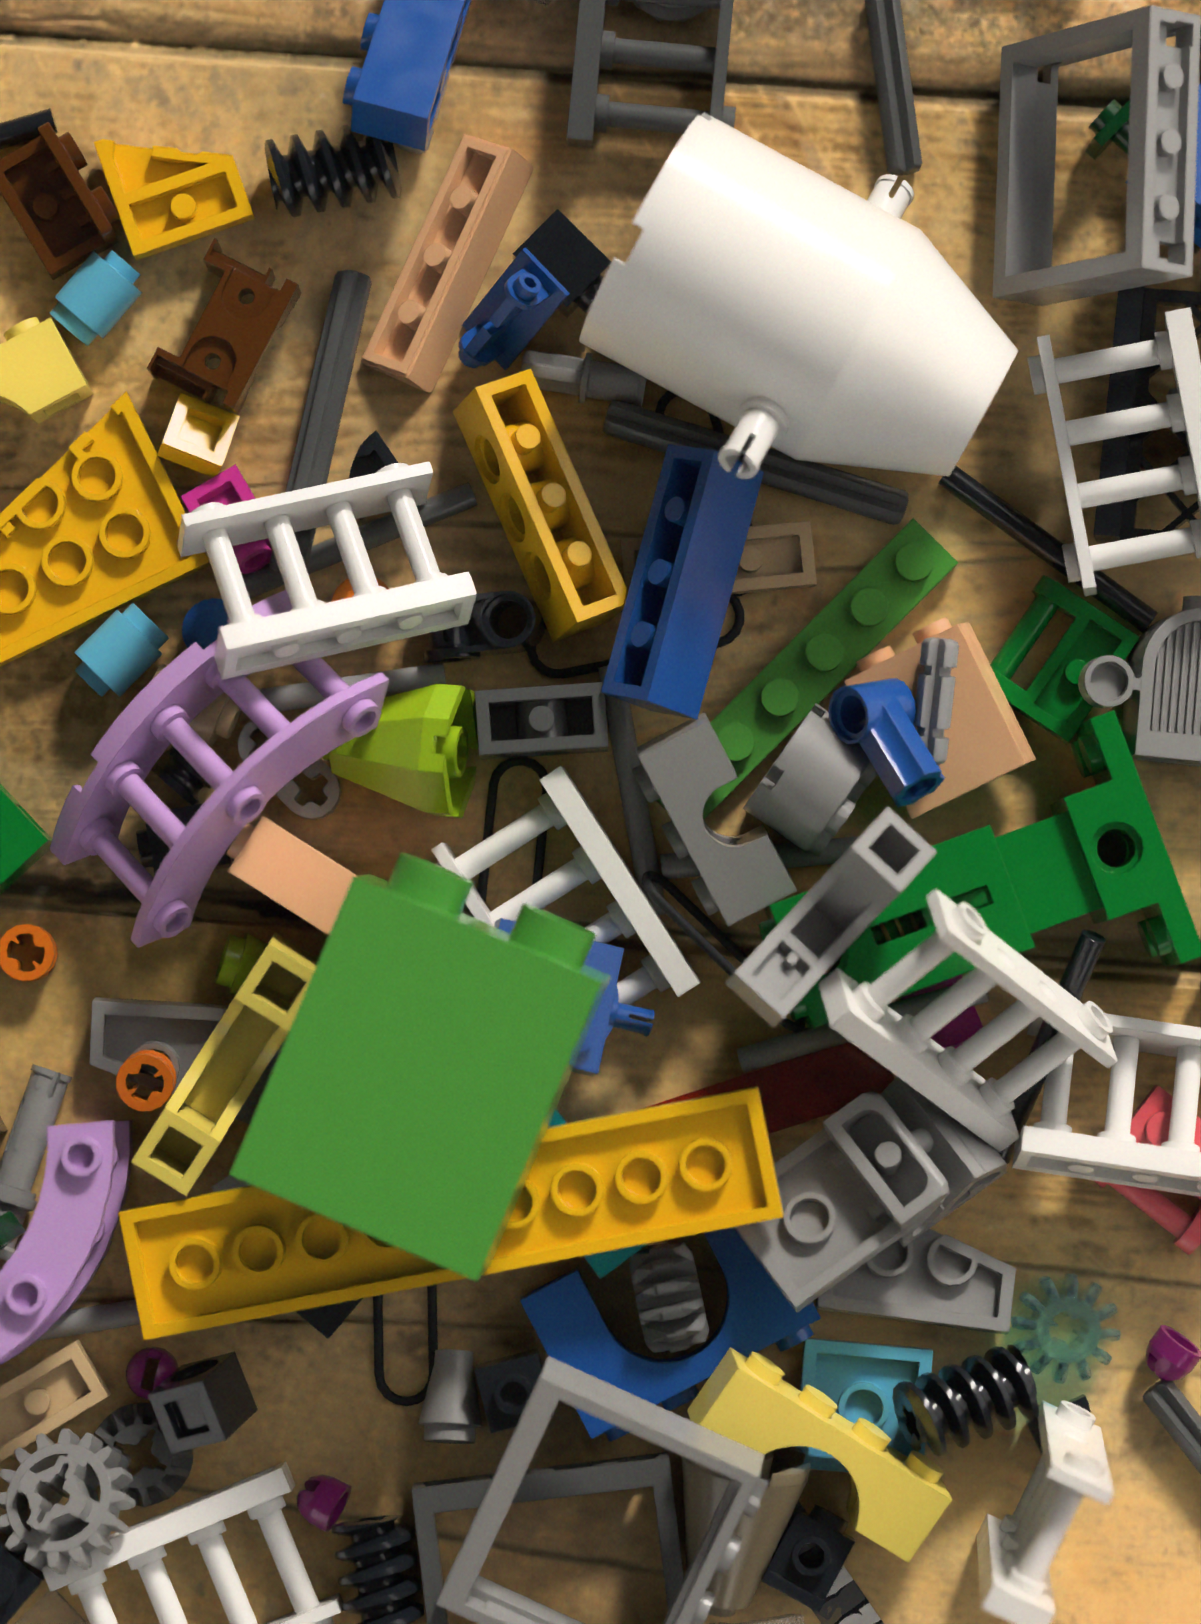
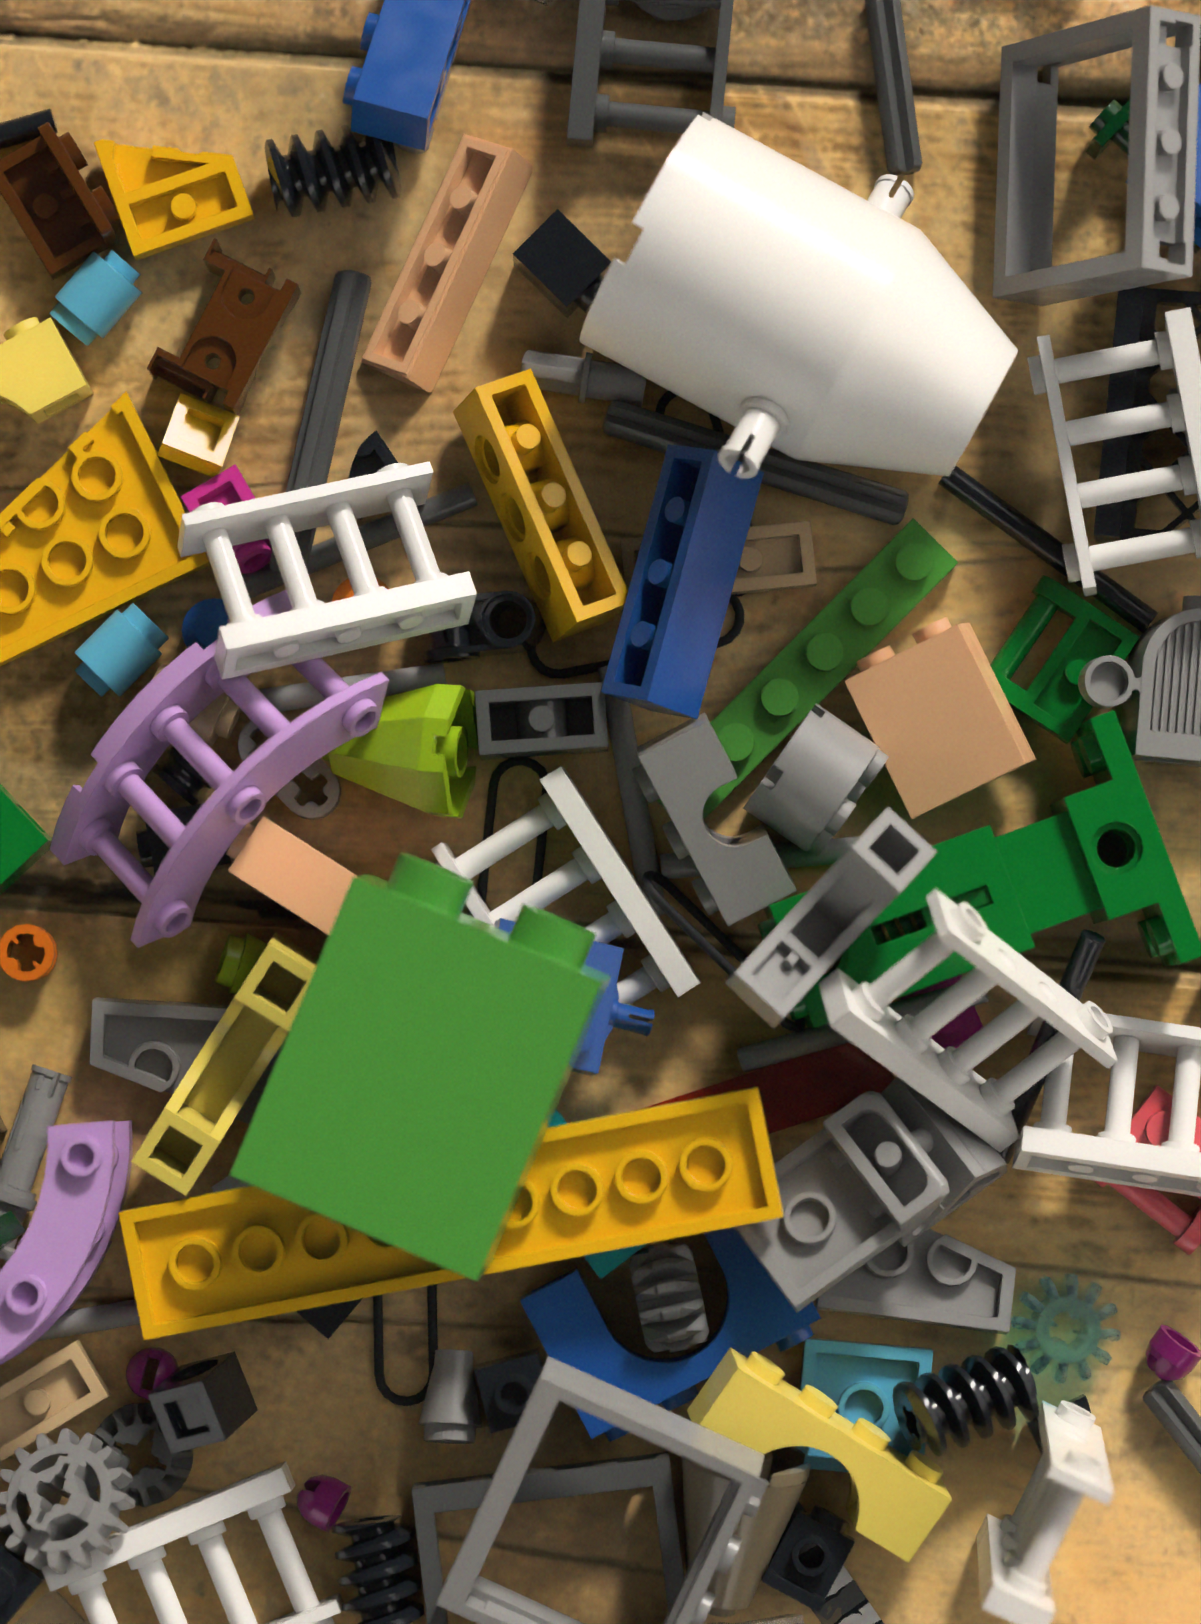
(133, 1065): orange bush -> none
(511, 313): blue hinge -> none
(881, 721): blue piece -> none
(936, 694): light grey axle -> none

